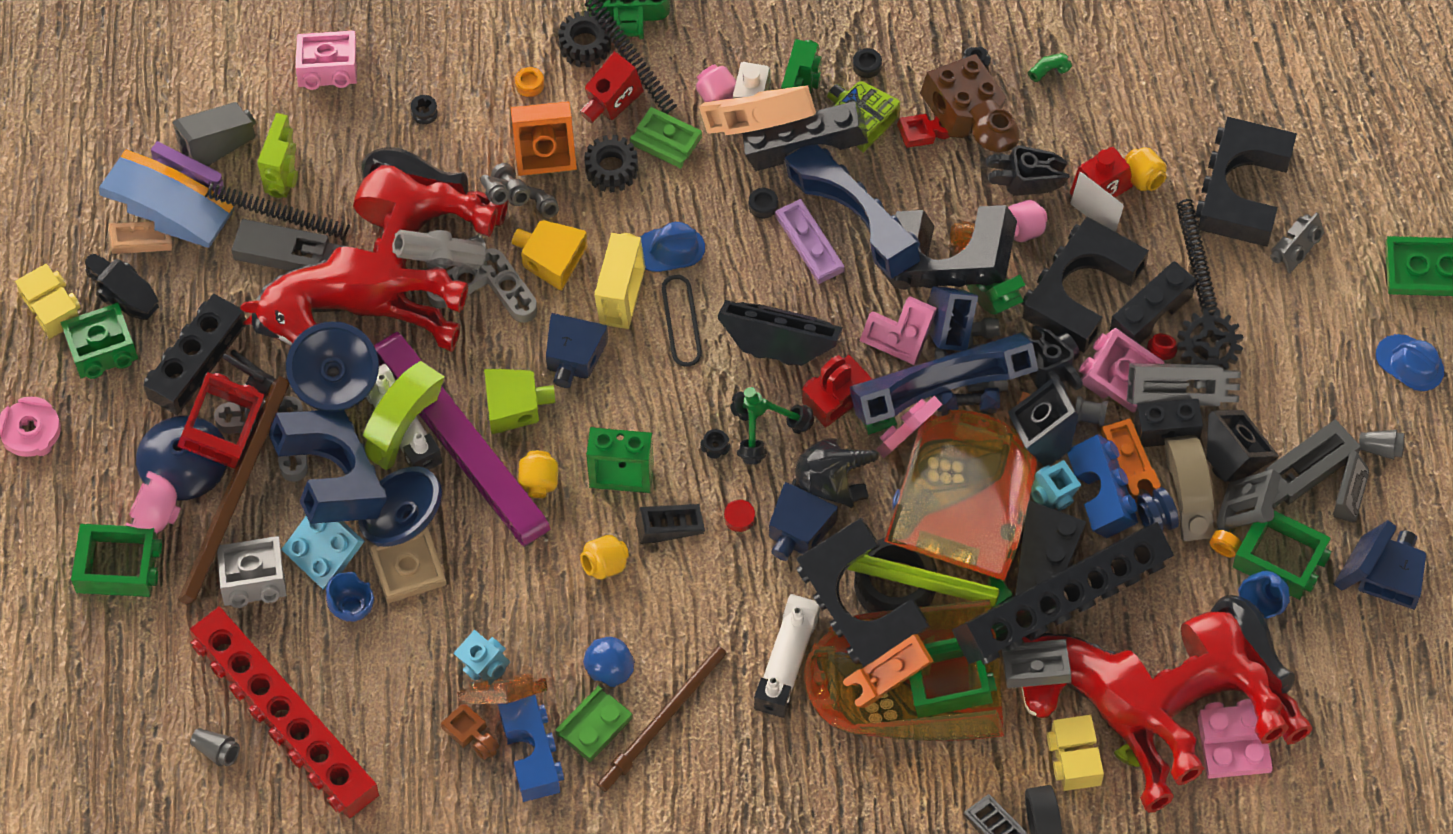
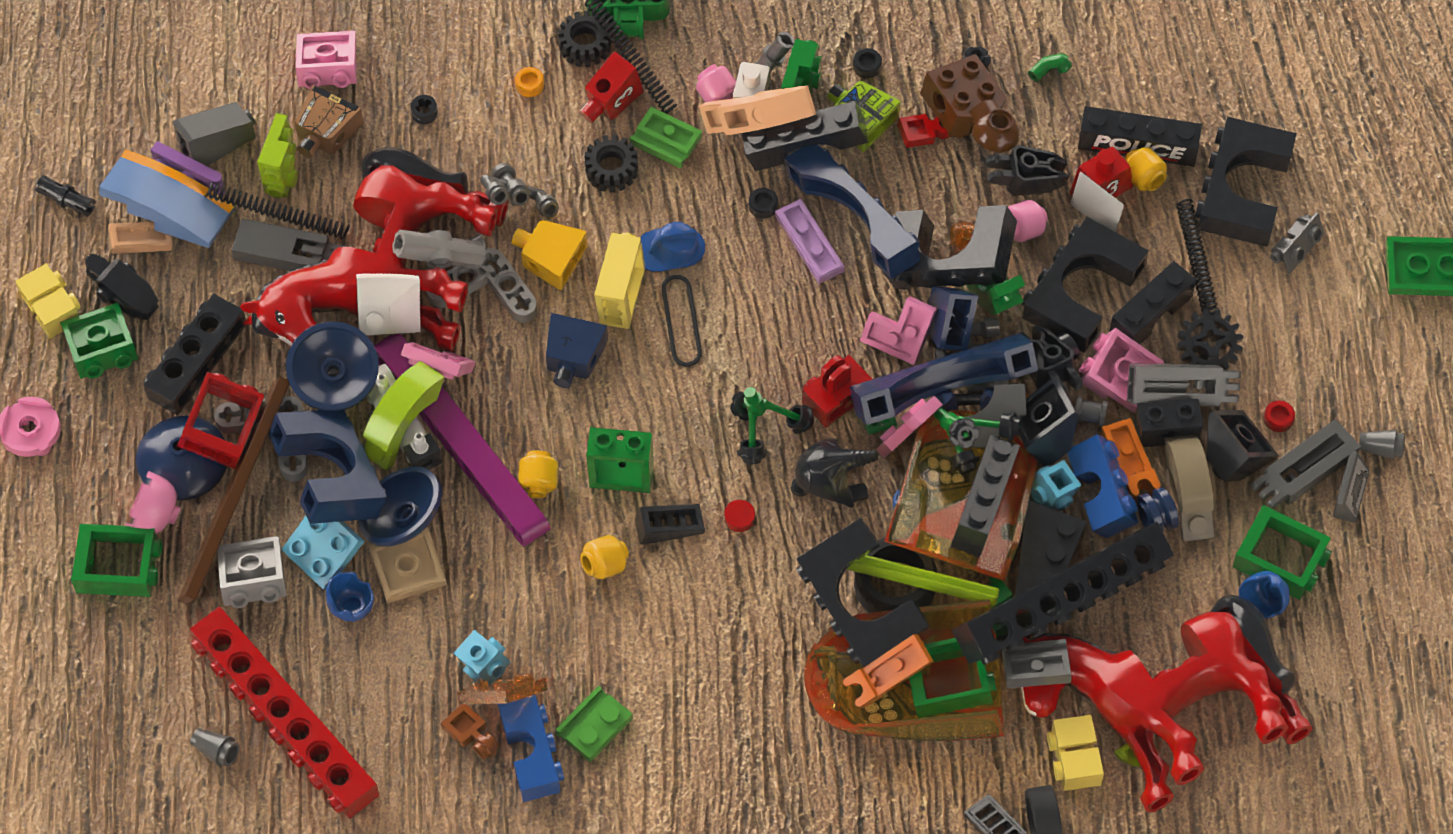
(65, 195): none -> black pin
(257, 377): black plant -> none
(326, 122): none -> medium nougat torso
(388, 303): none -> white plate
(446, 362): none -> bright pink plate
(514, 398): lime torso -> none
(543, 138): orange piece -> none
(609, 661): blue hair -> none
(623, 762): reddish brown bar -> none
(715, 436): black plate -> none
(774, 54): none -> flat silver pin
(778, 332): black wedge -> none
(787, 655): white piece -> none
(799, 521): dark blue torso -> none
(964, 431): none -> black plant
(985, 496): none -> black arch
(1004, 400): none -> dark grey tile
(1162, 346): red plate -> none
(1169, 138): none -> black brick
(1225, 543): light orange tile -> none
(1231, 742): bright pink plate -> none
(1249, 492): dark grey plate -> none
(1279, 416): none -> red tile
(1365, 555): dark blue tile -> none
(1397, 572): dark blue torso -> none
(1410, 361): blue piece -> none

